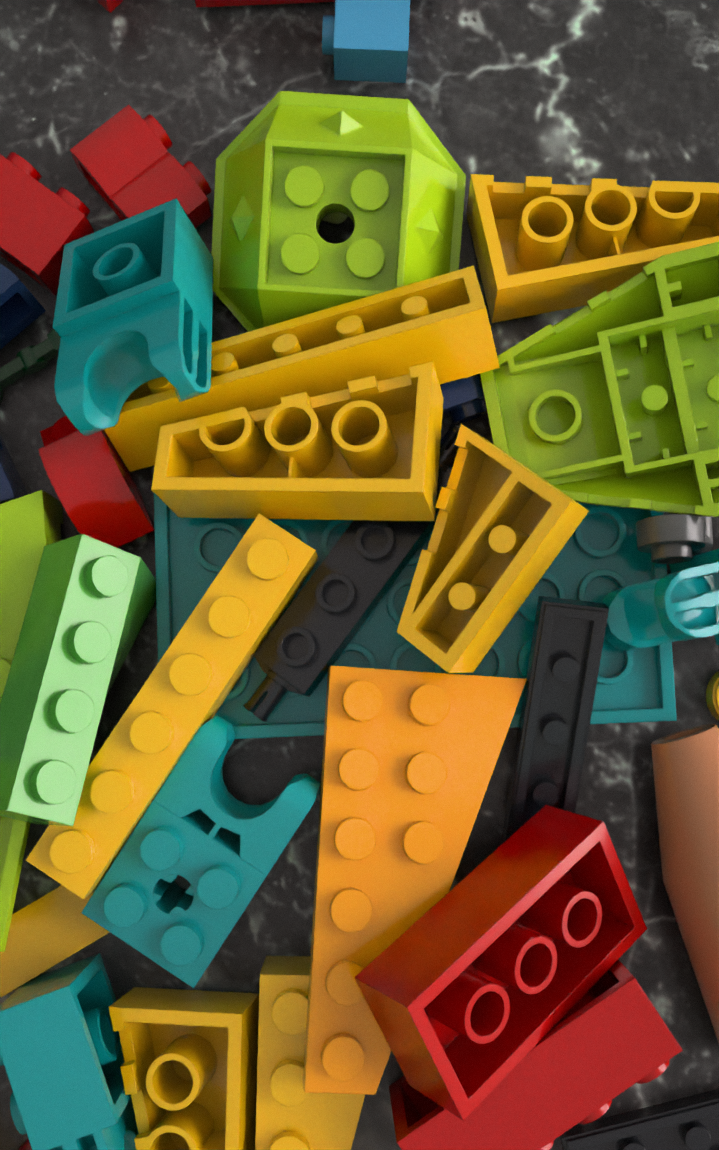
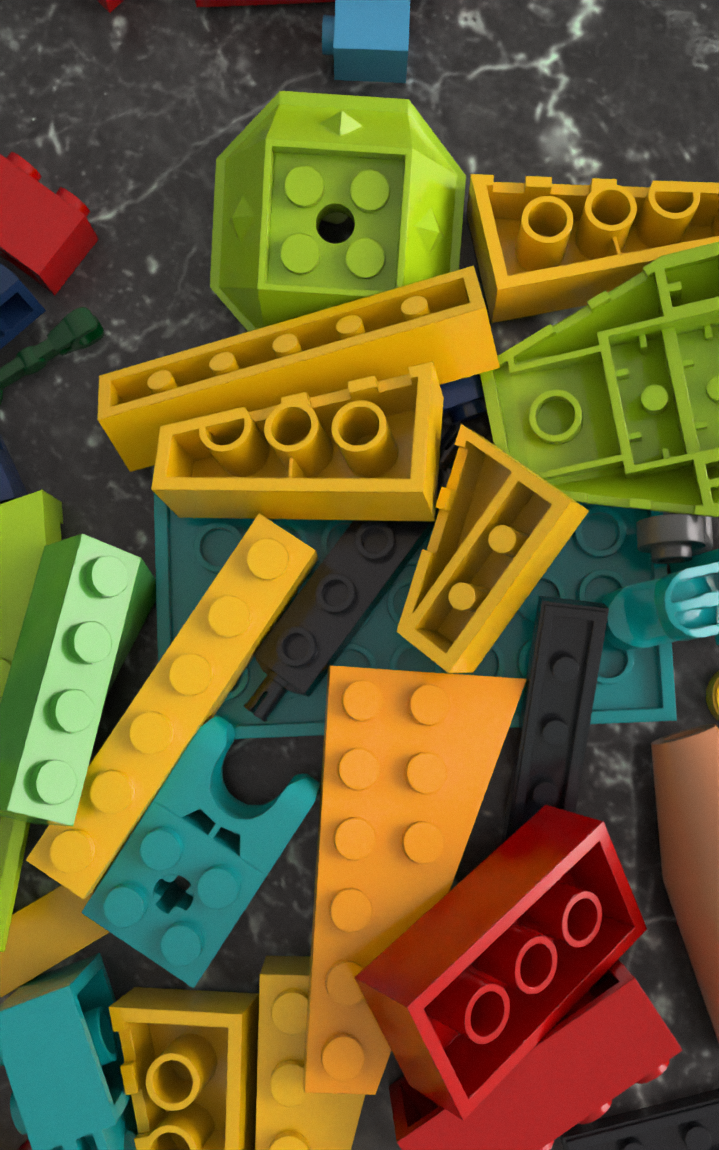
(93, 484): red brick -> none
(133, 311): teal brick -> none
(135, 172): red brick -> none

